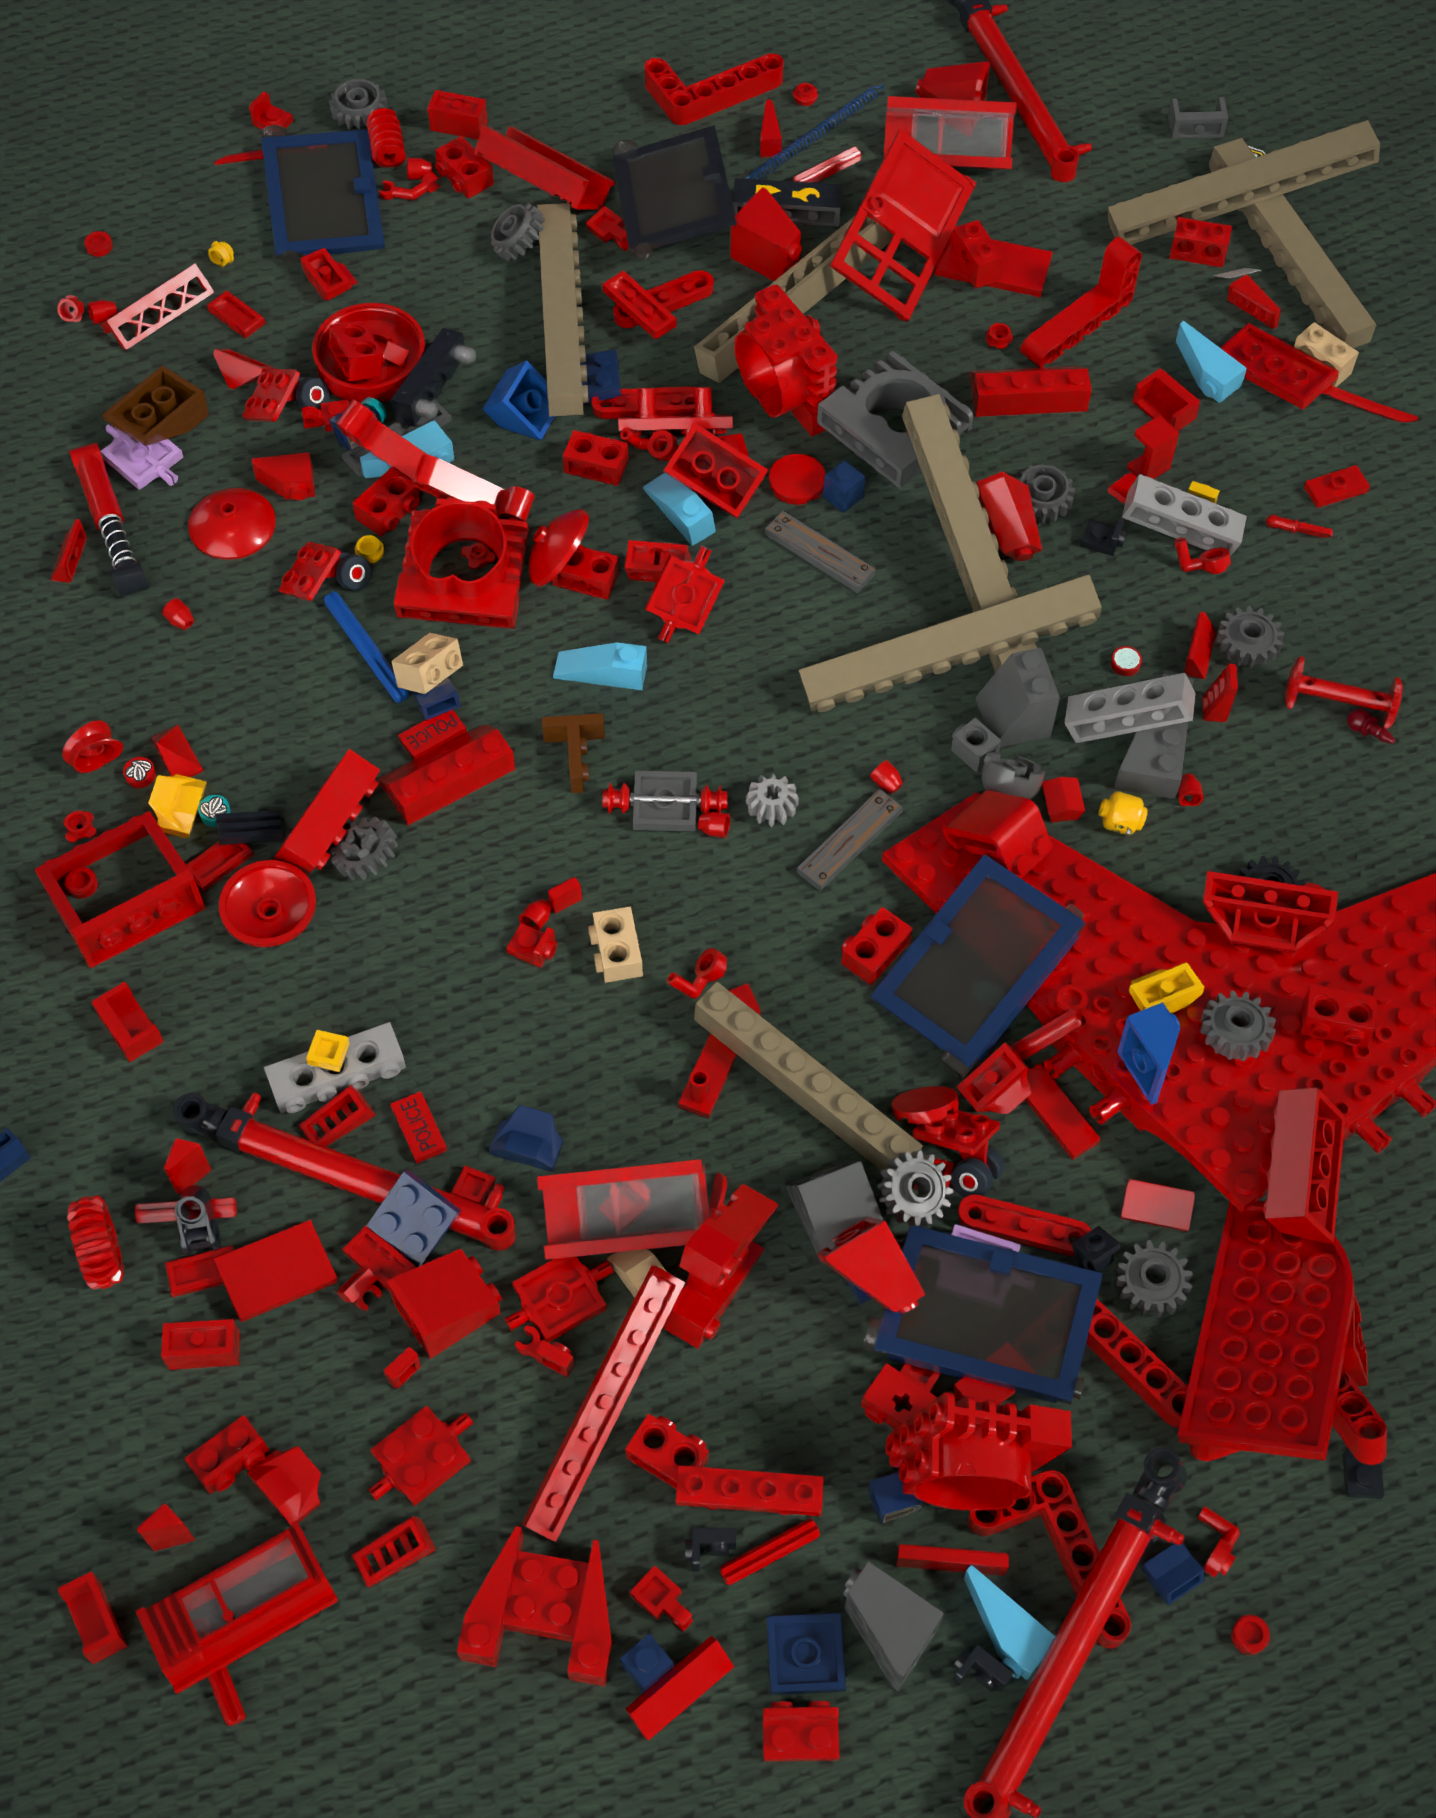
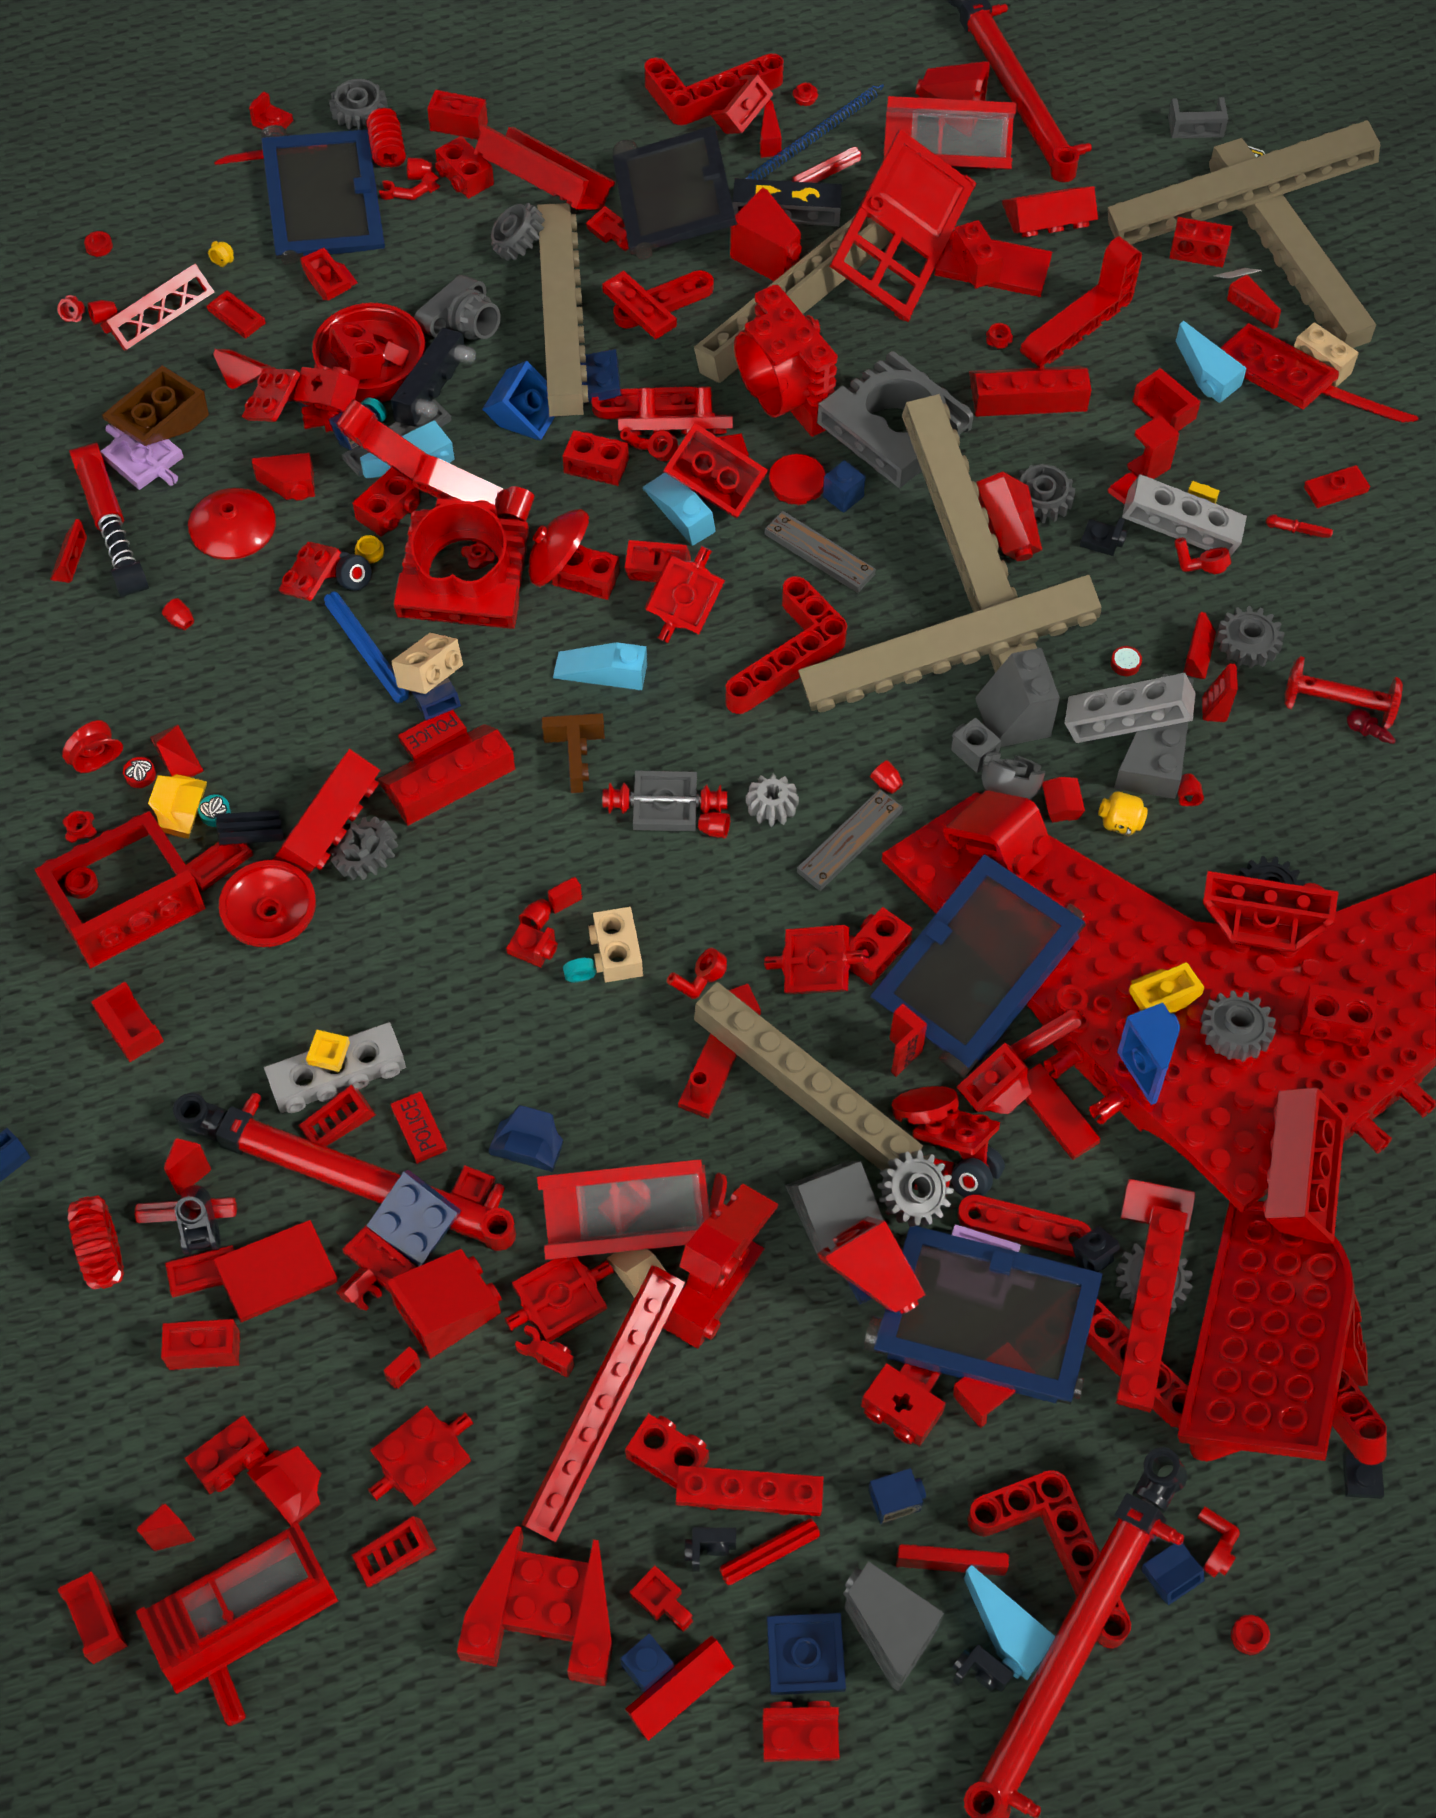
(326, 388): none -> red brick
(461, 308): none -> dark grey beam
(579, 970): none -> teal tile
(743, 106): none -> red panel
(816, 959): none -> red plate
(819, 624): none -> red beam
(908, 1035): none -> red panel
(976, 1451): red hose -> none
(1051, 210): none -> red slope
(1151, 1309): none -> red plate

